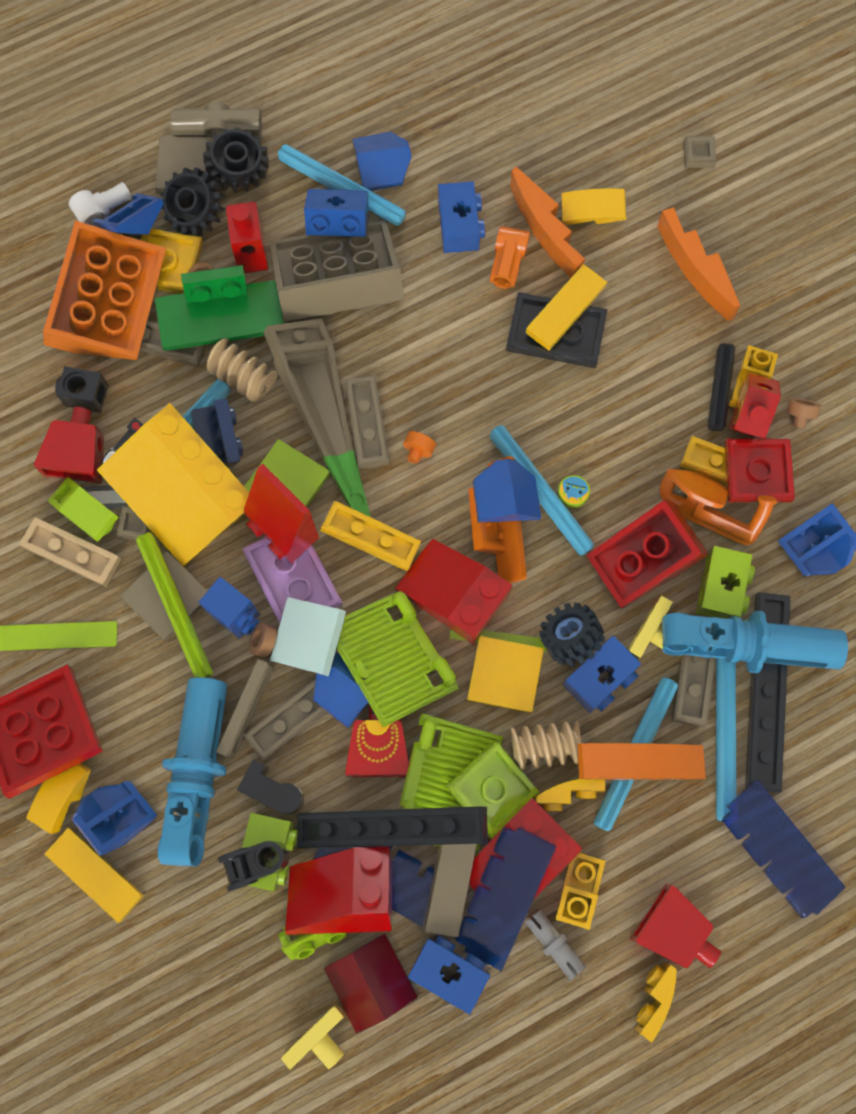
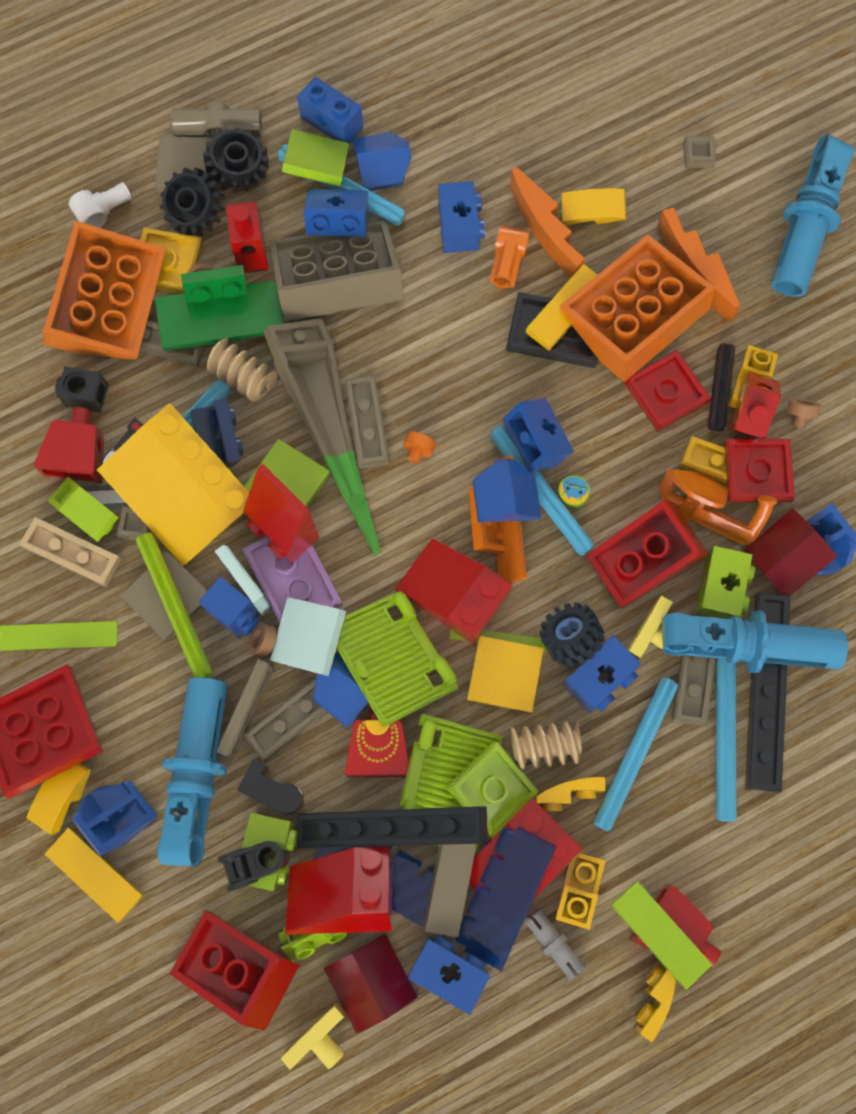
(133, 218): blue slope -> none
(234, 971): none -> red slope
(243, 580): none -> light aqua tile
(315, 157): none -> lime tile
(330, 111): none -> blue brick
(370, 535): yellow tile -> none
(537, 435): none -> blue brick
(638, 306): none -> orange slope
(640, 761): orange slope -> none
(661, 935): none -> lime tile
(667, 390): none -> red tile
(778, 840): clear blue windscreen -> none
(790, 552): none -> dark red slope
(812, 216): none -> dark azure piece

